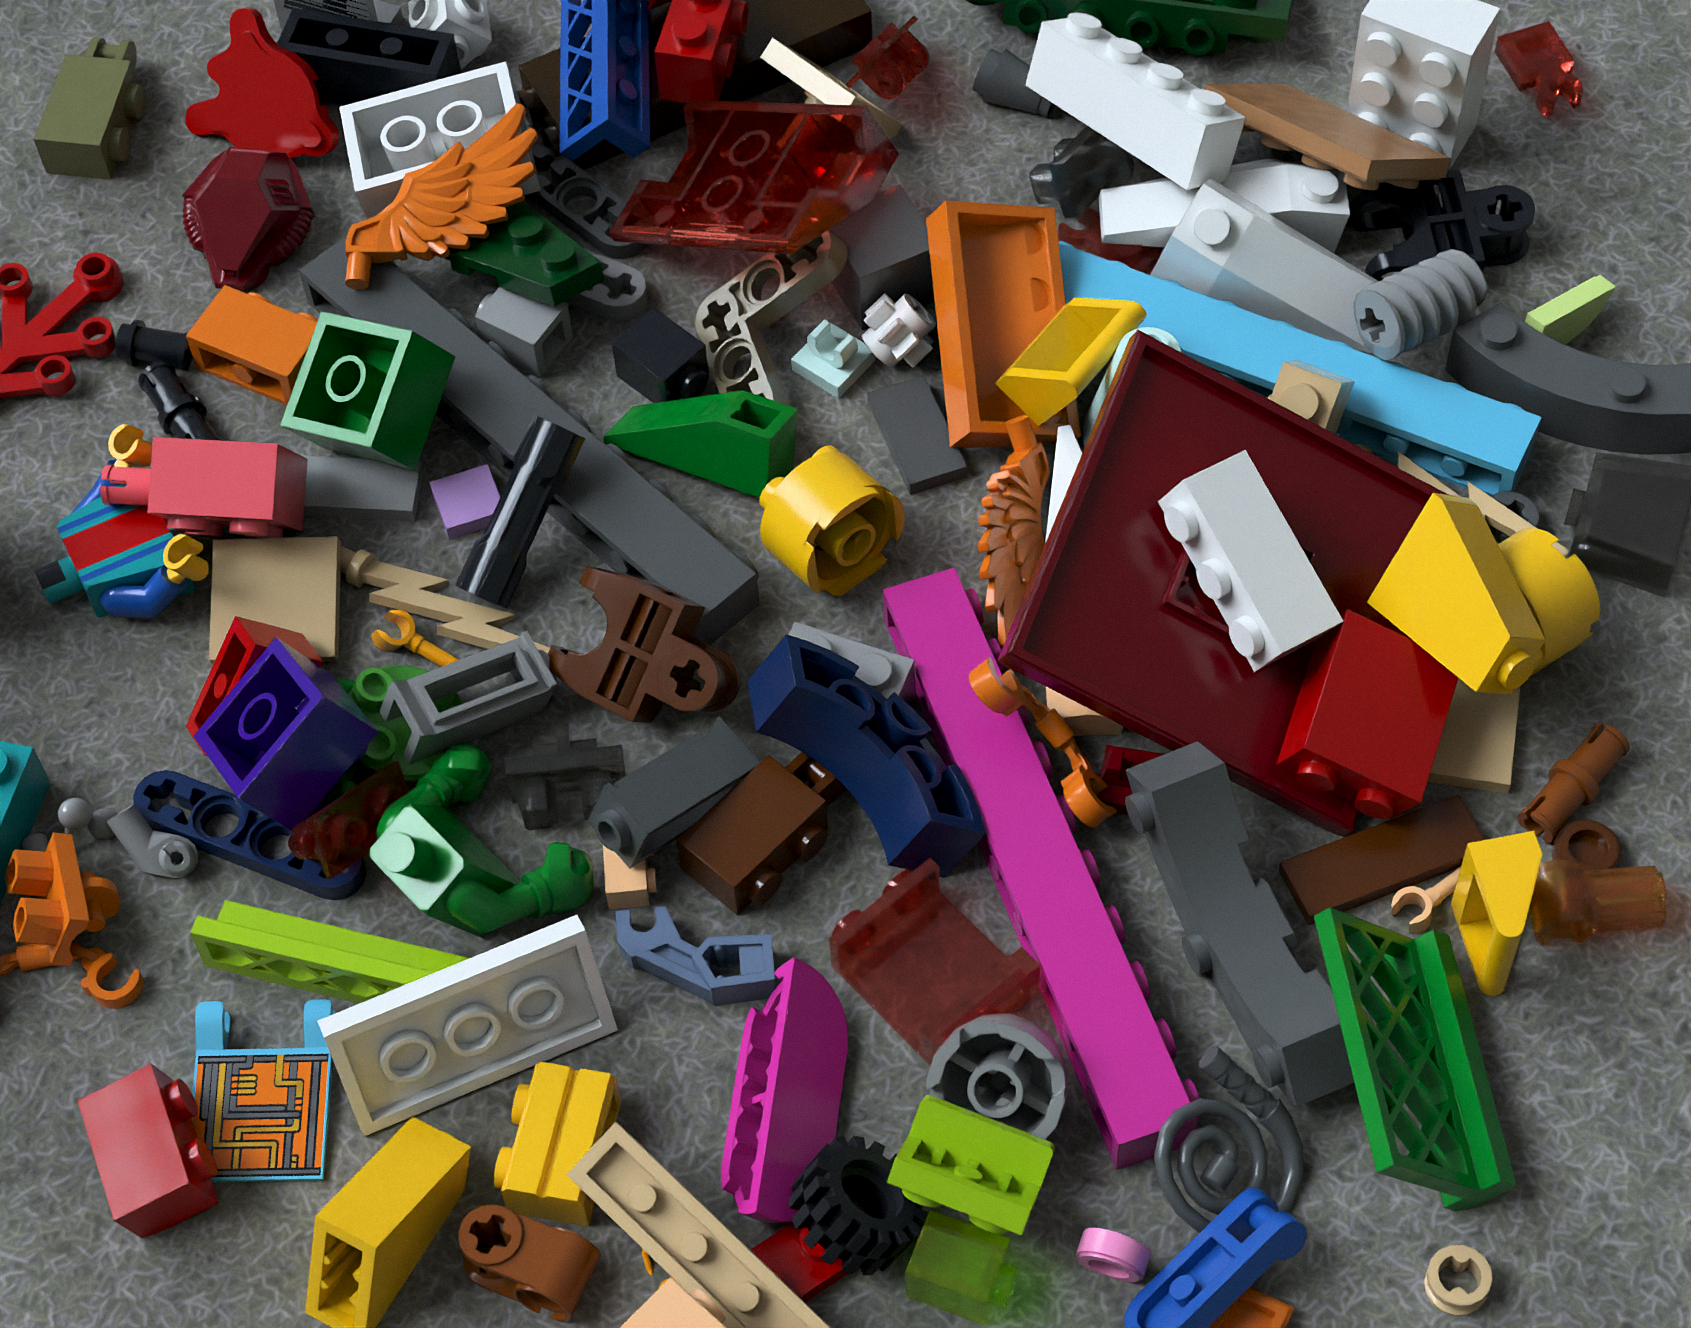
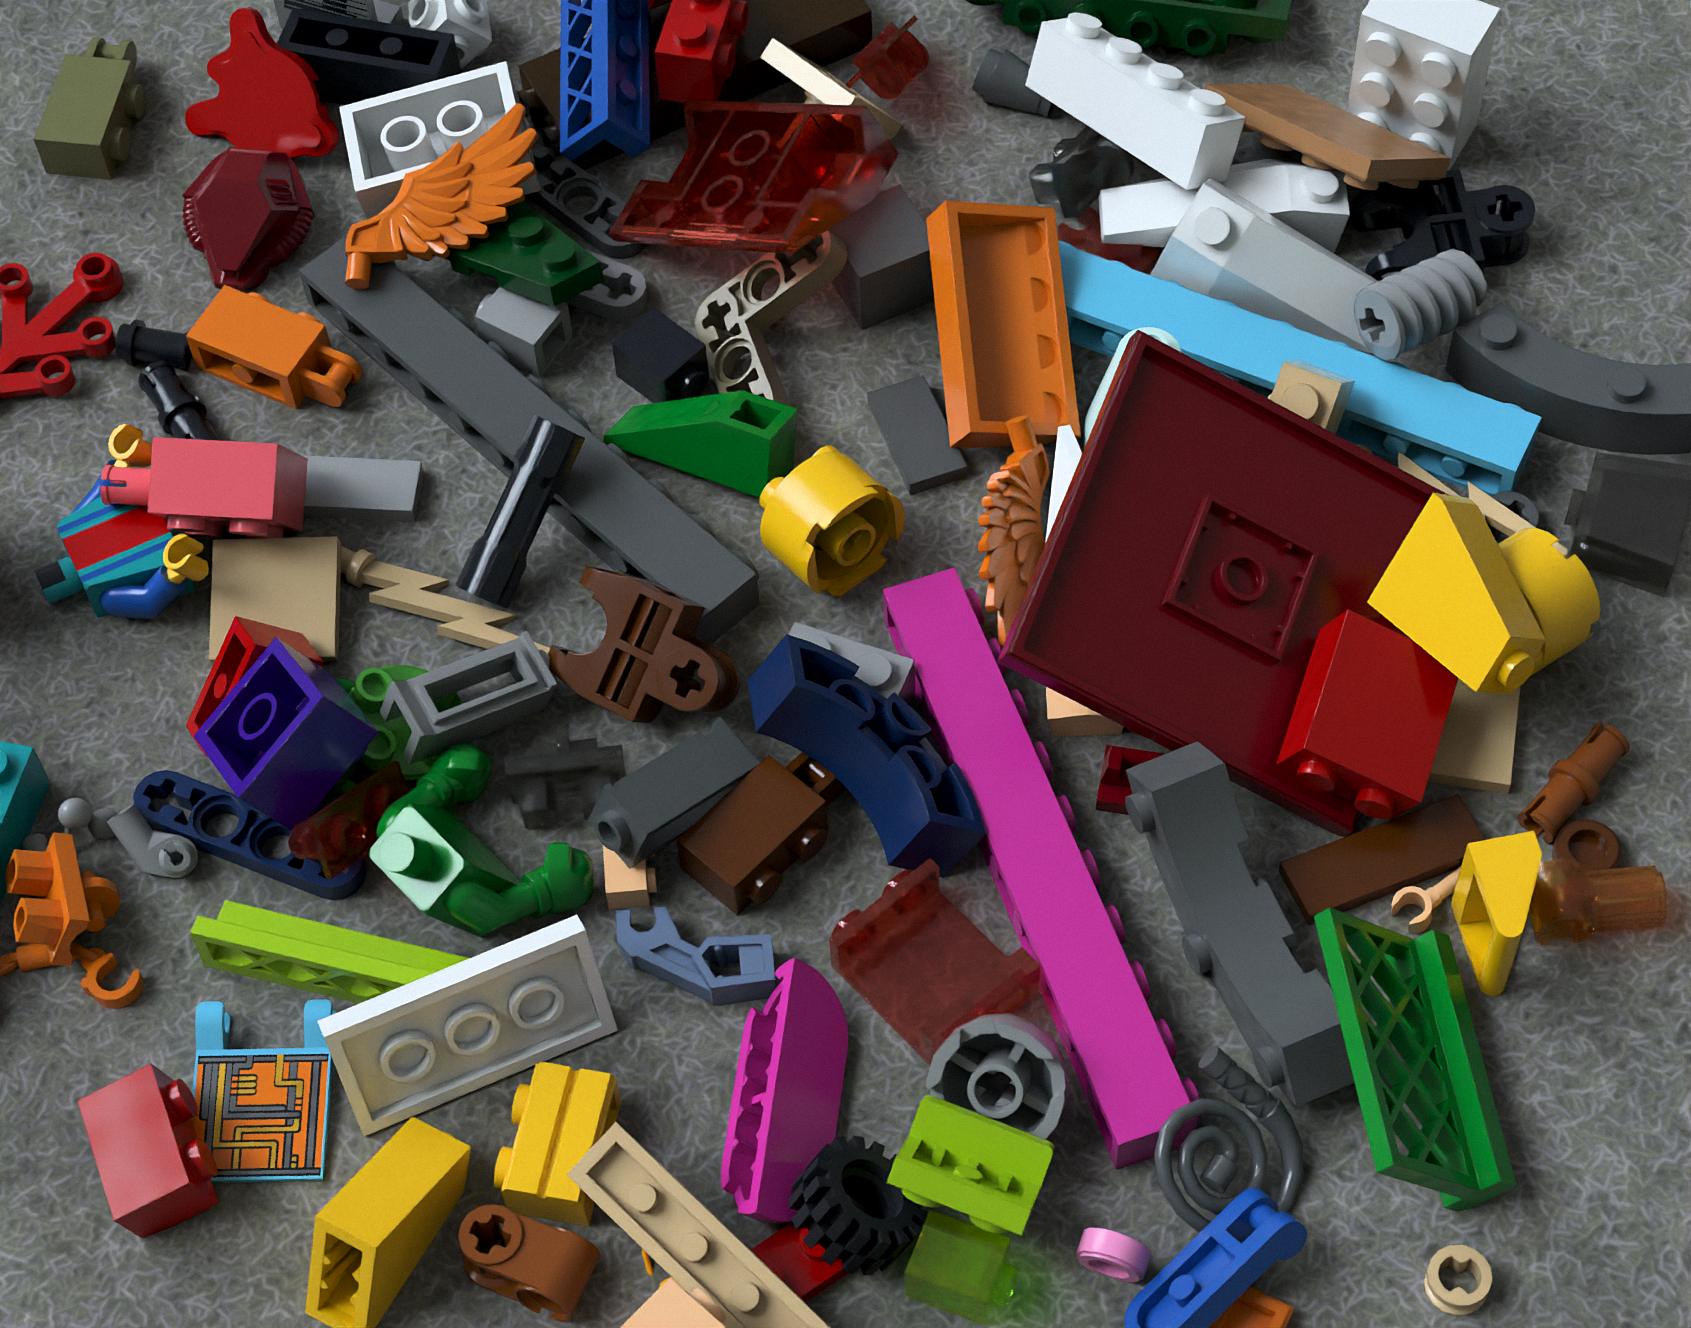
(368, 390): green brick -> none
(410, 639): light orange hand -> none
(466, 500): lavender tile -> none
(832, 359): light aqua tile -> none
(898, 330): white gear -> none
(1005, 696): orange piece -> none
(1068, 354): yellow tile -> none
(1249, 561): white brick -> none
(1541, 61): clear red plate -> none
(1571, 311): yellowish green tile -> none

